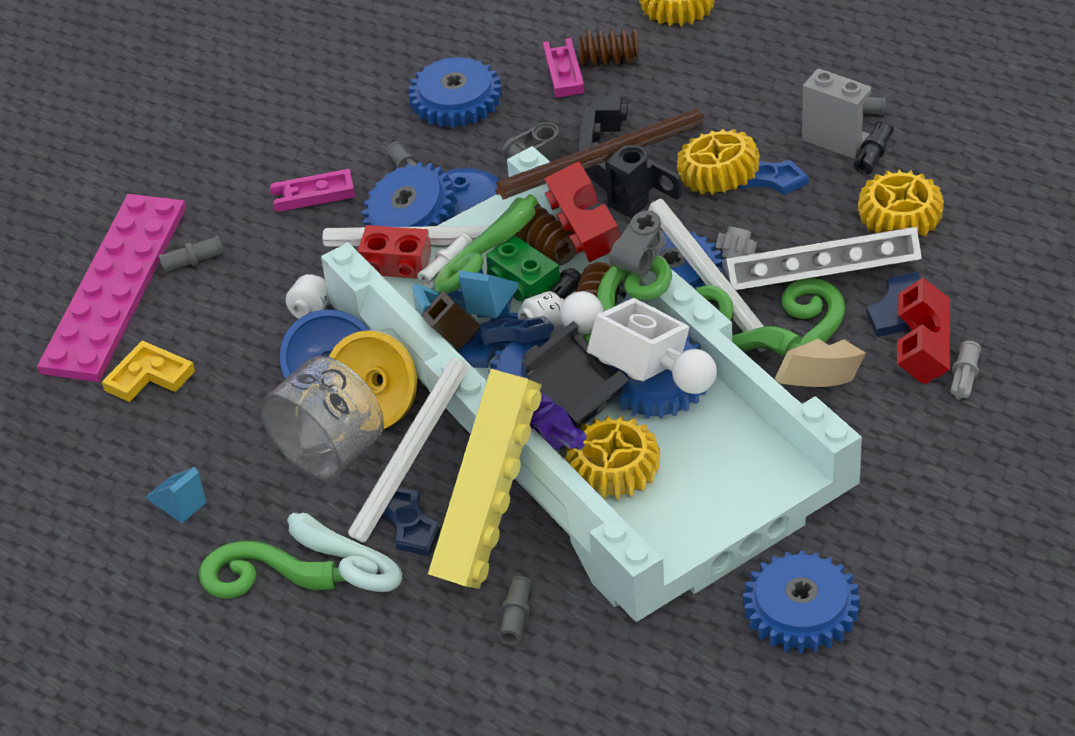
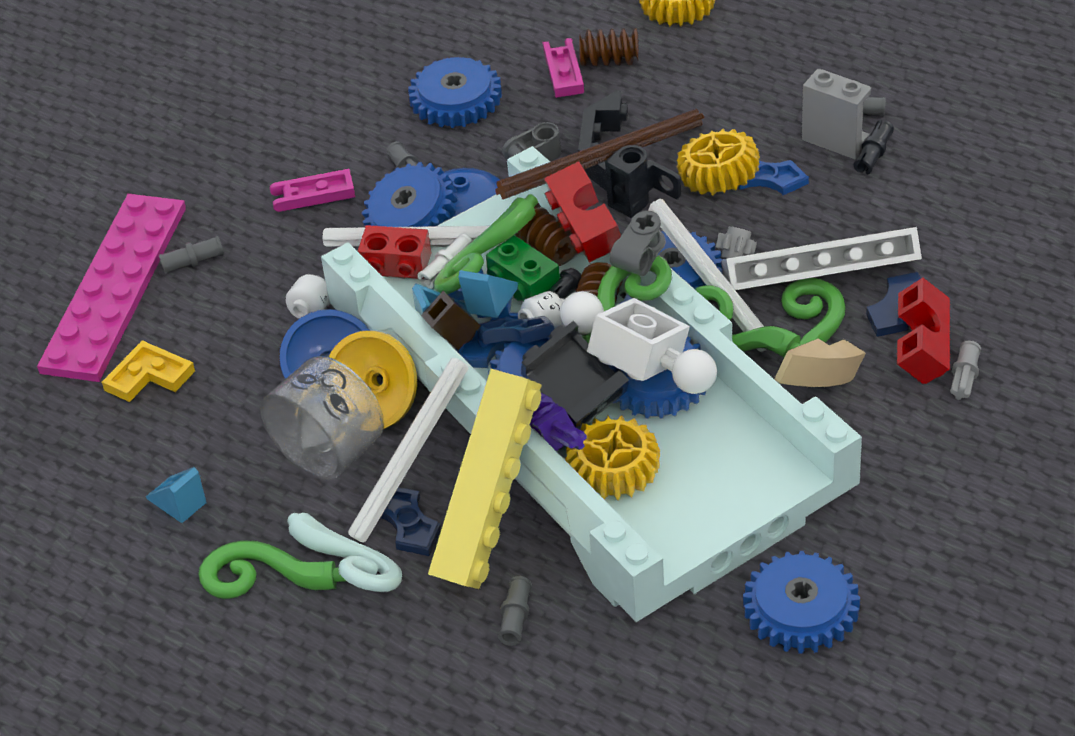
(900, 203): yellow gear -> none

